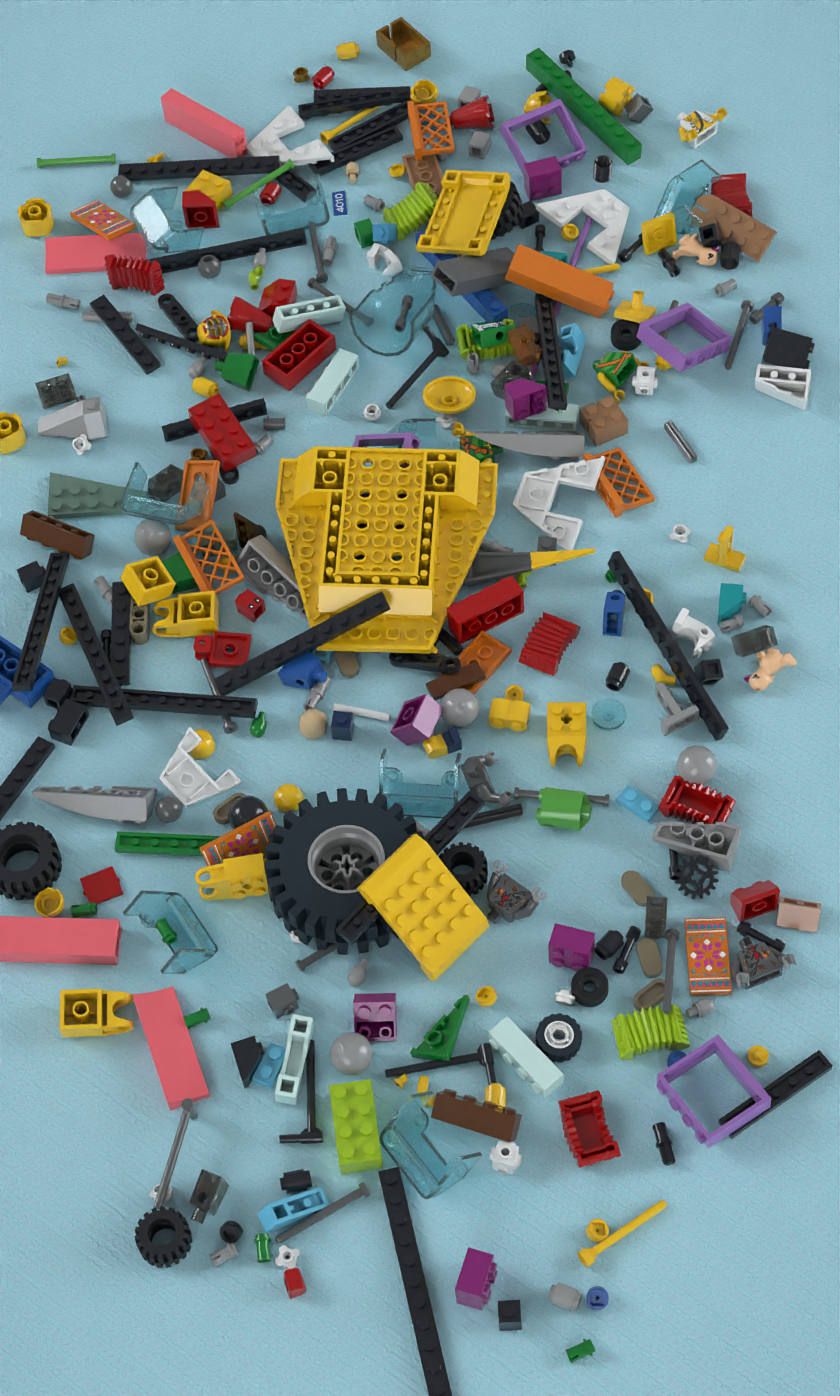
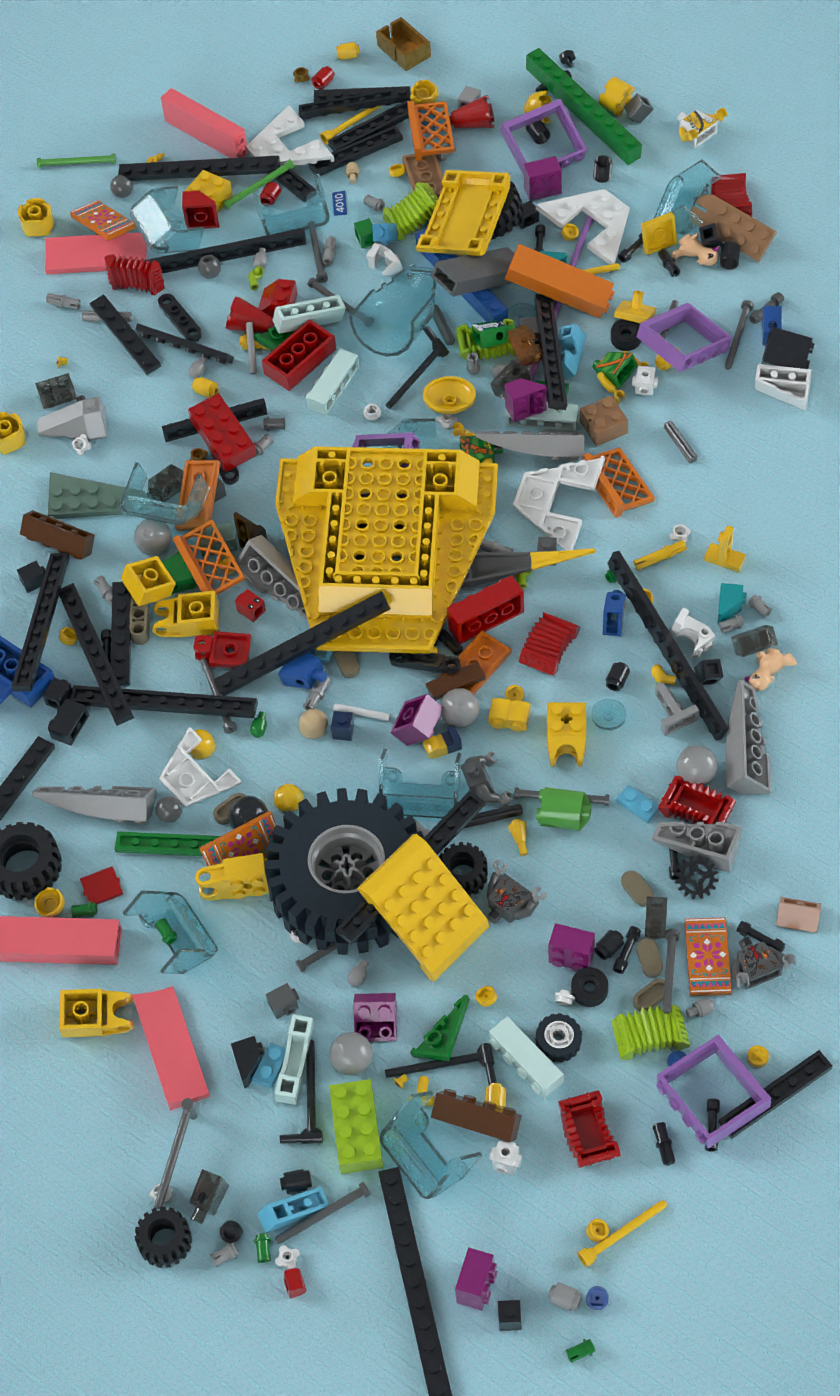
(197, 1017): green pin -> none
(211, 331): yellow piece -> none
(238, 369): green torso -> none
(400, 323): dark grey bar -> none
(479, 144): light grey brick -> none
(518, 831): none -> yellow cone
(659, 555): none -> yellow axle
(713, 1109): none -> black bar
(722, 289): light grey pin -> none
(745, 753): none -> light grey wedge
(755, 900): red slope -> none

